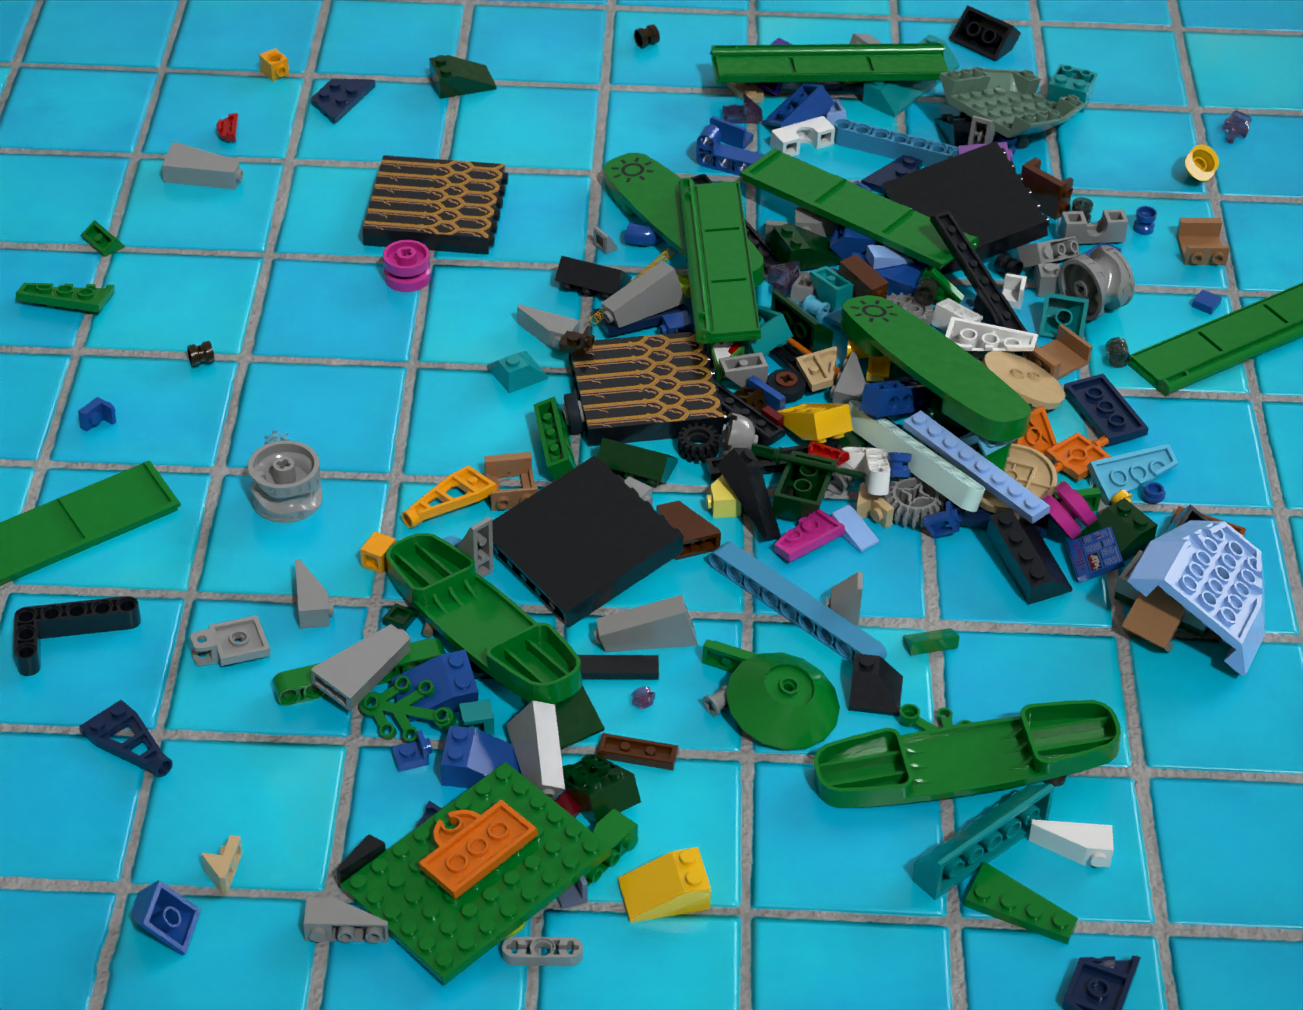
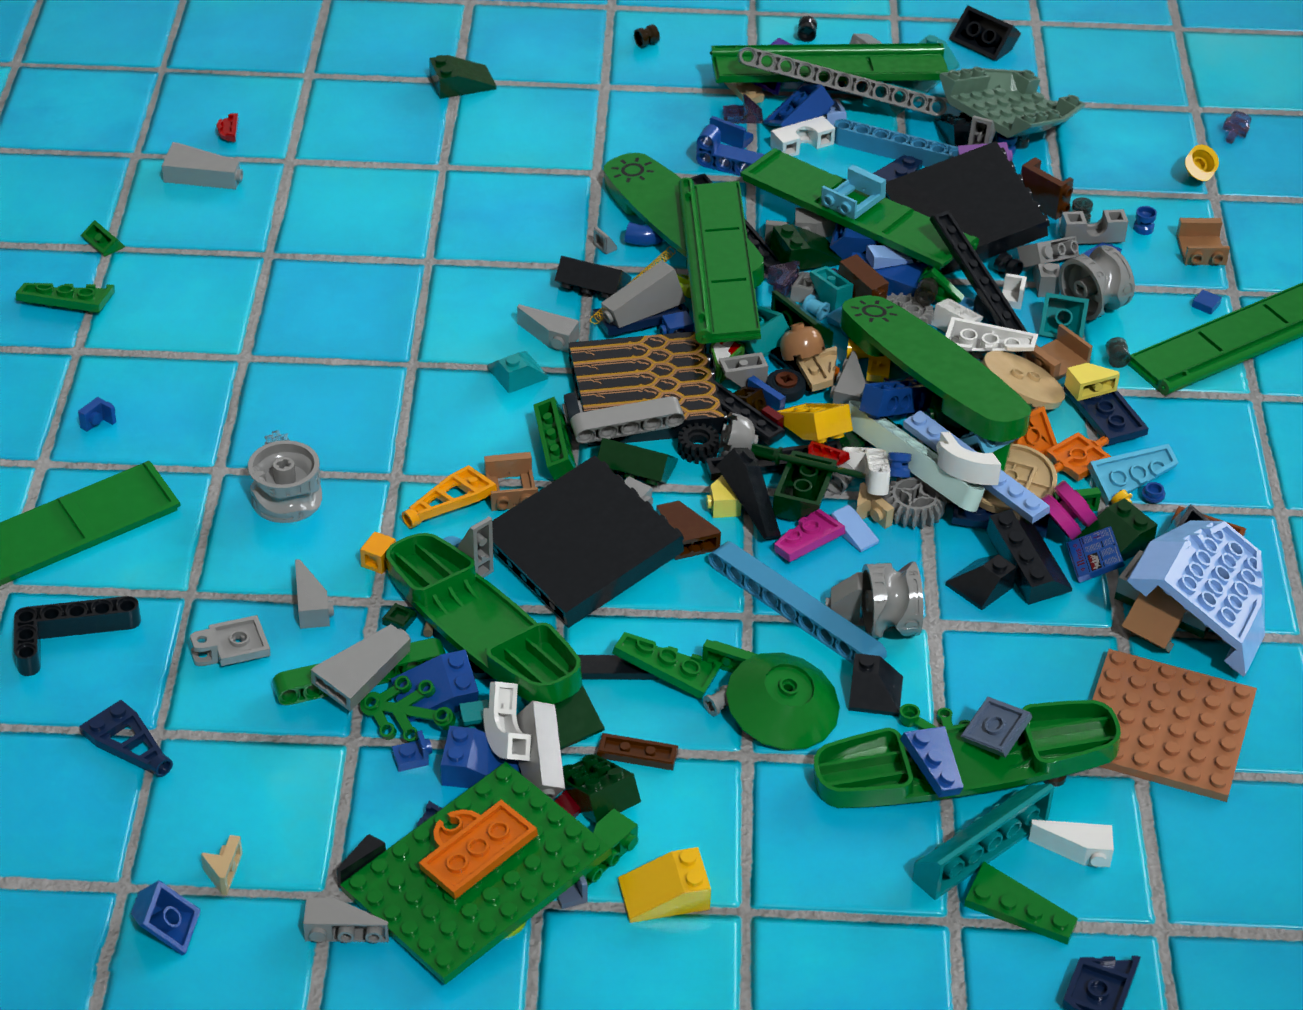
(200, 353): dark brown wheel -> none
(274, 64): light orange brick -> none
(341, 96): dark blue wing -> none
(406, 265): dark pink wheel -> none
(436, 203): panel -> none
(501, 723): none -> white arch
(563, 944): light grey beam -> none
(577, 343): dark brown bracket -> none
(627, 419): none -> light grey beam
(643, 697): plate -> none
(647, 627): light grey slope -> none
(678, 669): none -> green wing
(801, 342): none -> medium nougat cylinder
(807, 28): none -> black wheel
(850, 87): none -> light grey beam
(861, 181): none -> medium azure panel
(892, 599): none -> light grey piece
(931, 641): green slope -> none
(935, 759): none -> wing
(944, 522): blue bracket -> none
(966, 464): none -> white arch
(984, 580): none -> black slope
(996, 726): none -> sand blue tile
(1072, 81): teal slope -> none
(1090, 381): none -> light yellow slope
(1175, 723): none -> nougat plate

